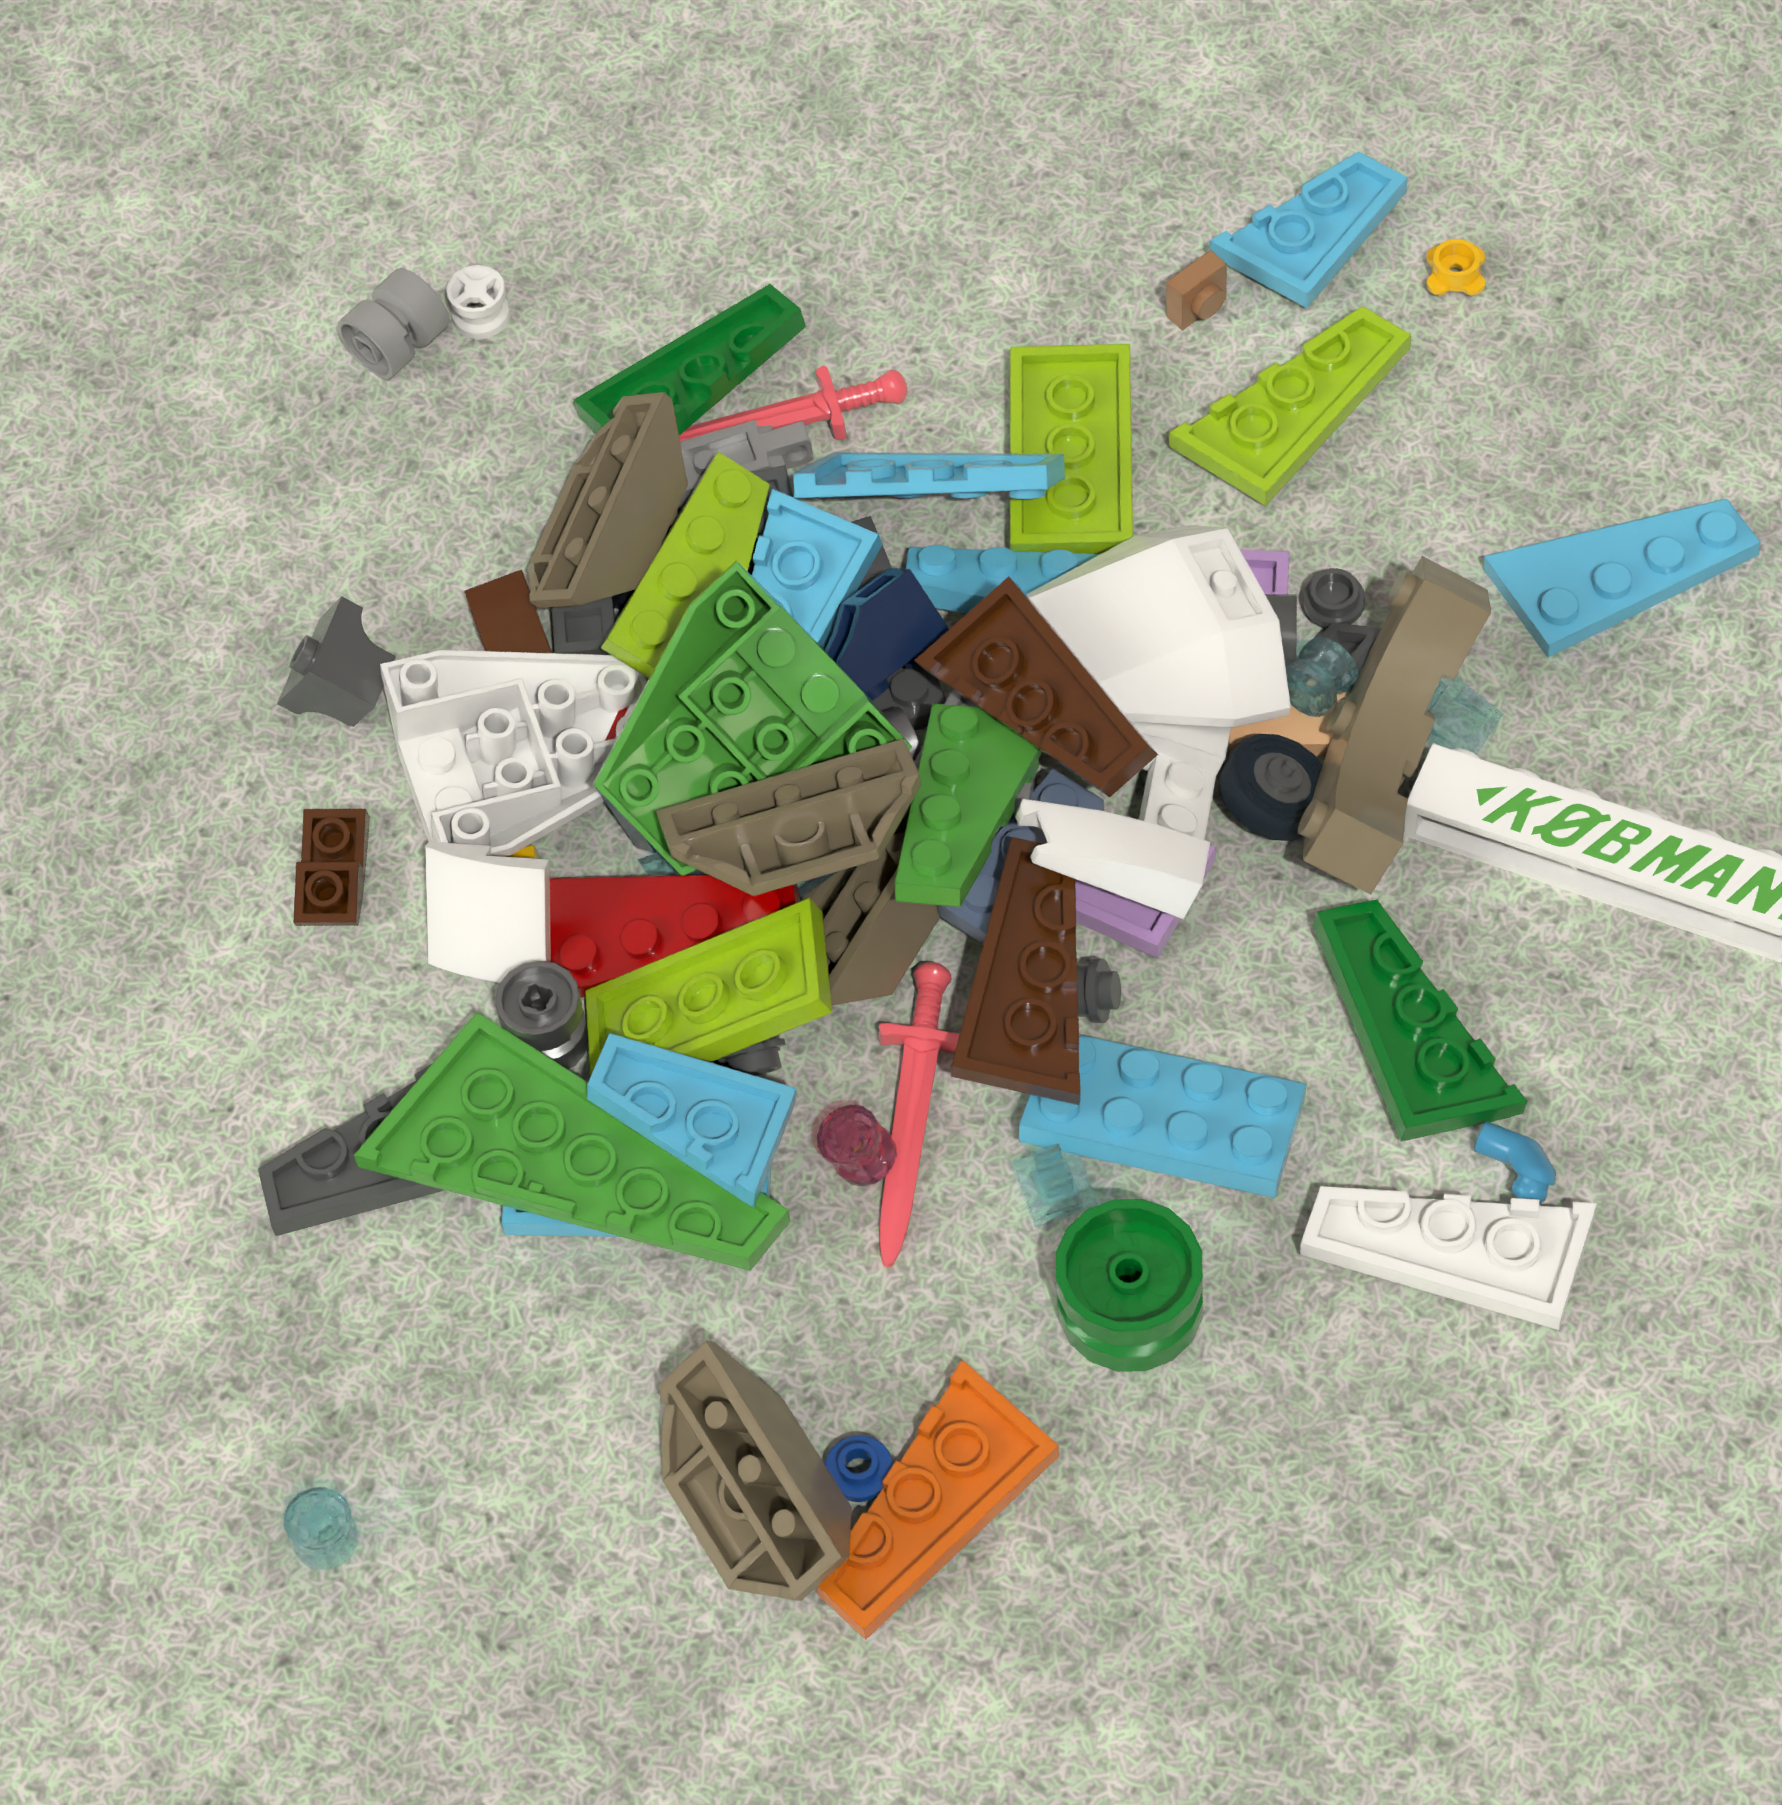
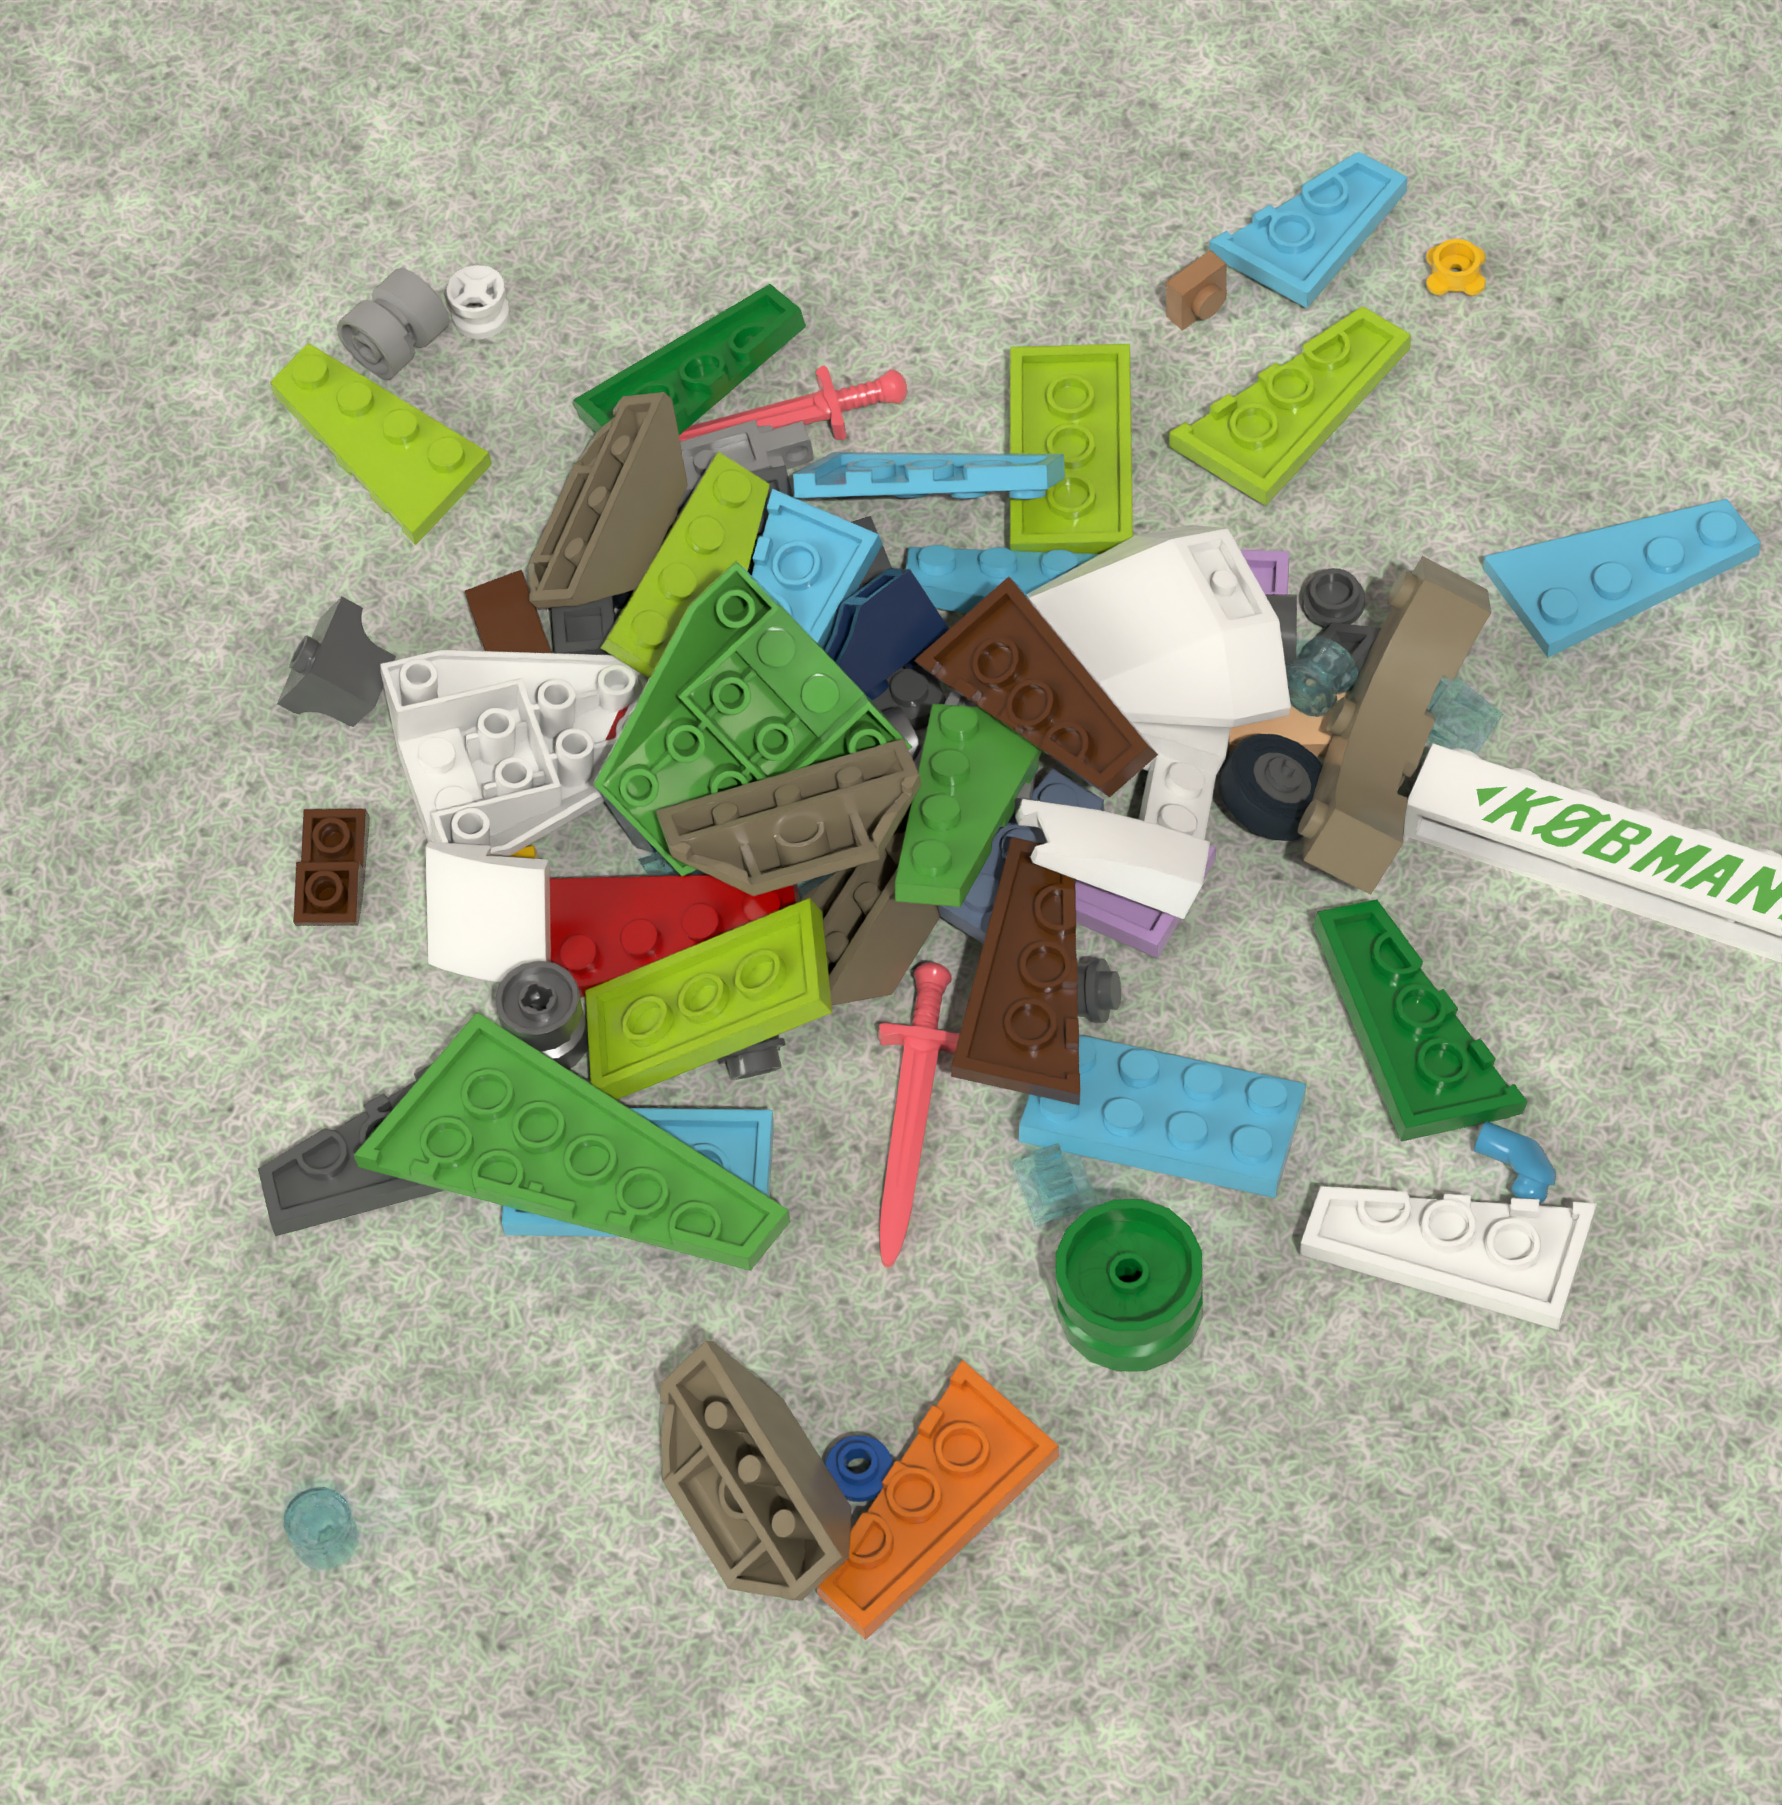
(393, 449): none -> lime wing
(695, 1110): medium azure wing -> none
(845, 1133): clear pink wheel -> none

